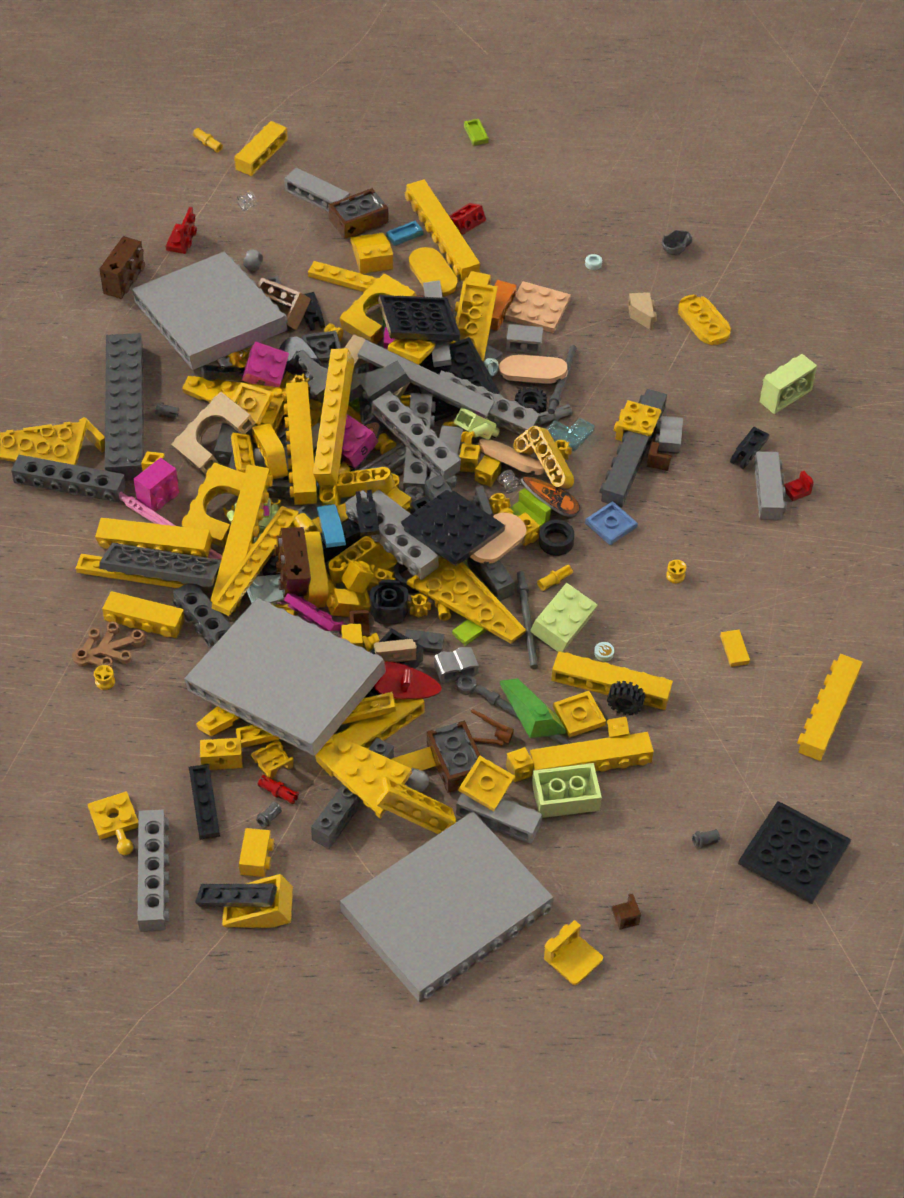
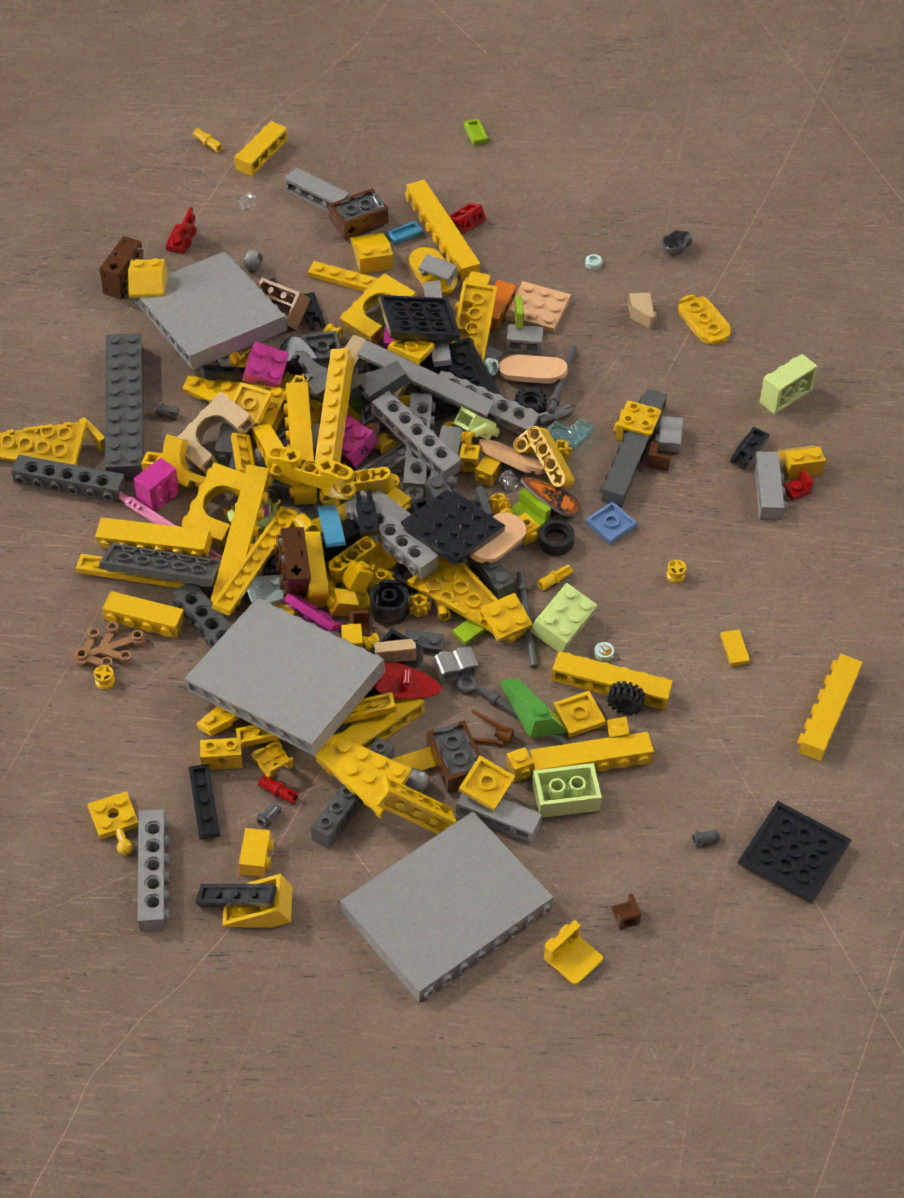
(147, 278): none -> yellow slope
(174, 453): none -> yellow arch
(320, 474): none -> yellow piece
(439, 268): none -> light grey hinge
(506, 617): none -> yellow plate
(518, 312): none -> lime tile
(802, 459): none -> yellow slope

